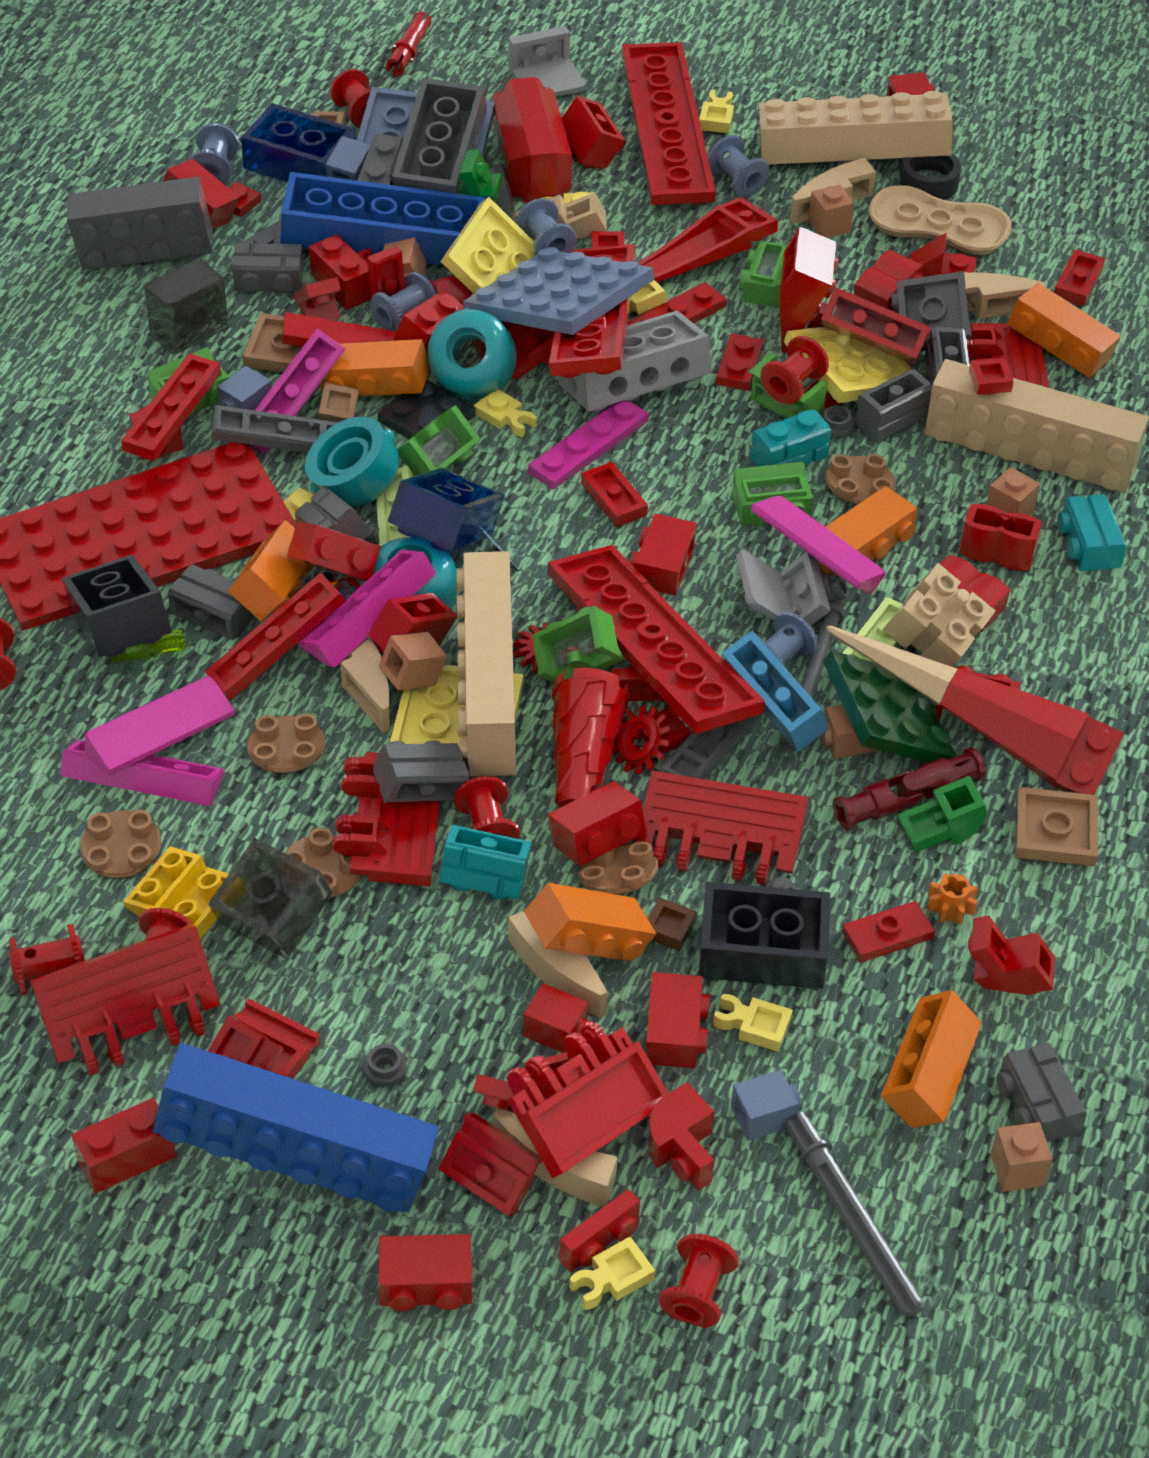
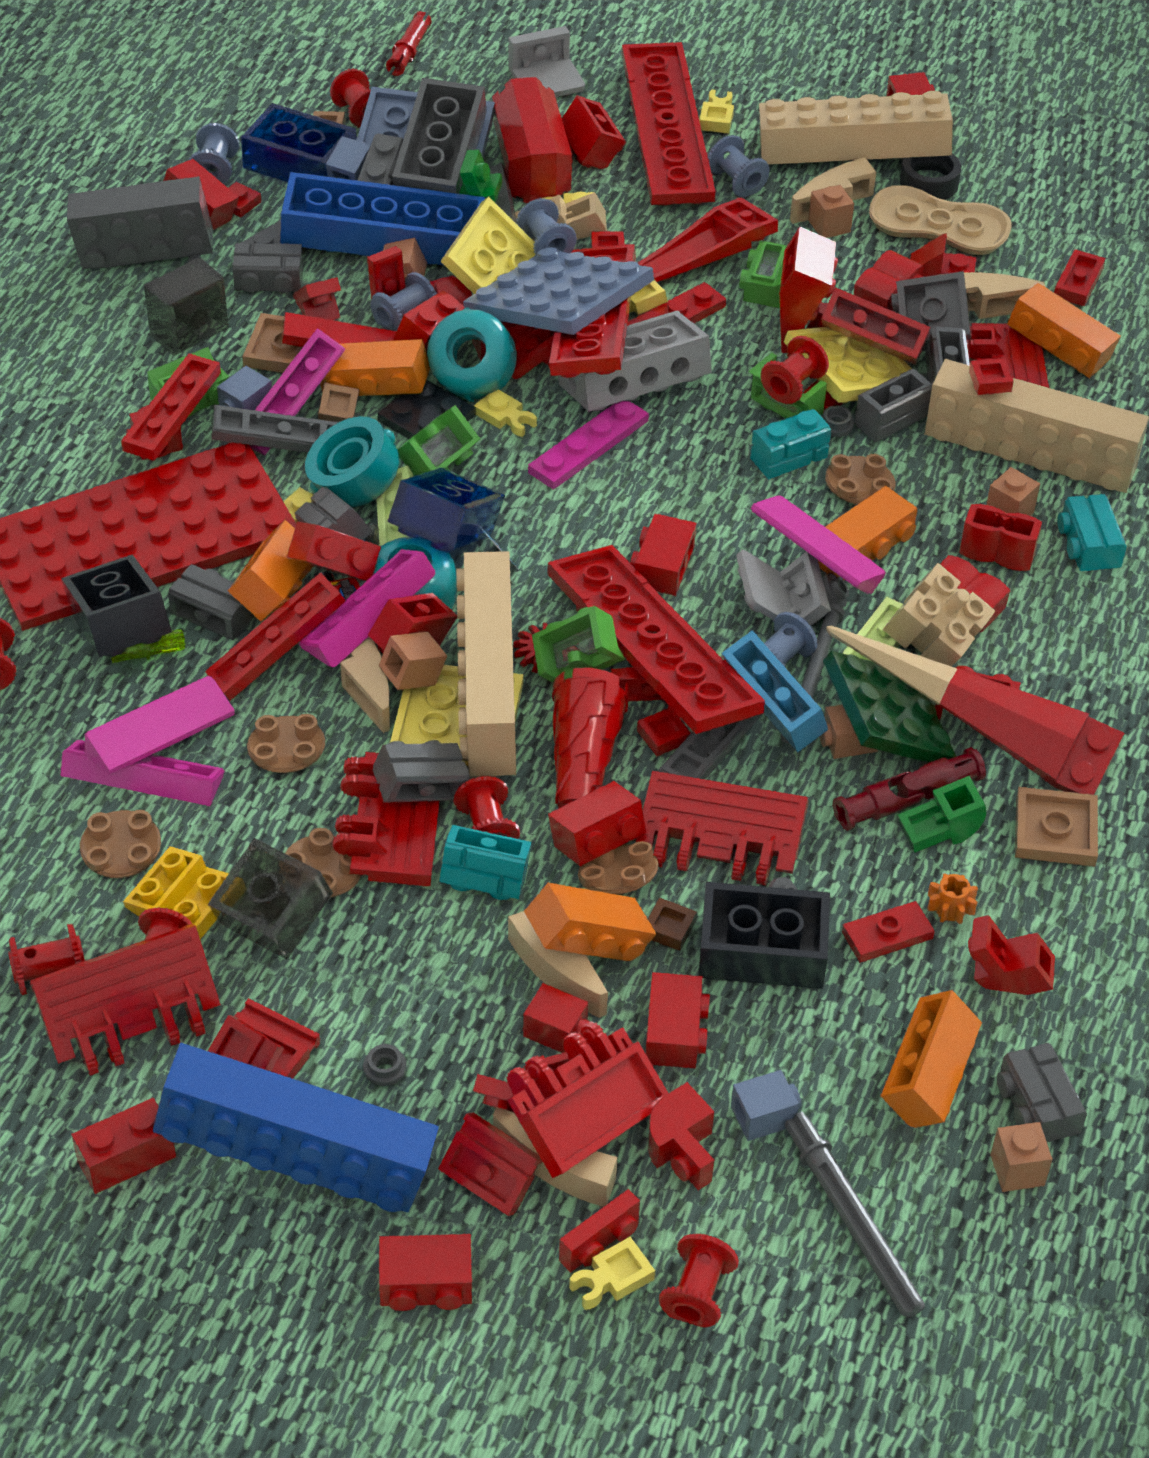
(337, 259): red brick -> none
(614, 494): red plate -> none
(632, 730): red gear -> none
(739, 357): red plate -> none
(759, 1023): light yellow plate -> none
(767, 481): bright green window -> none

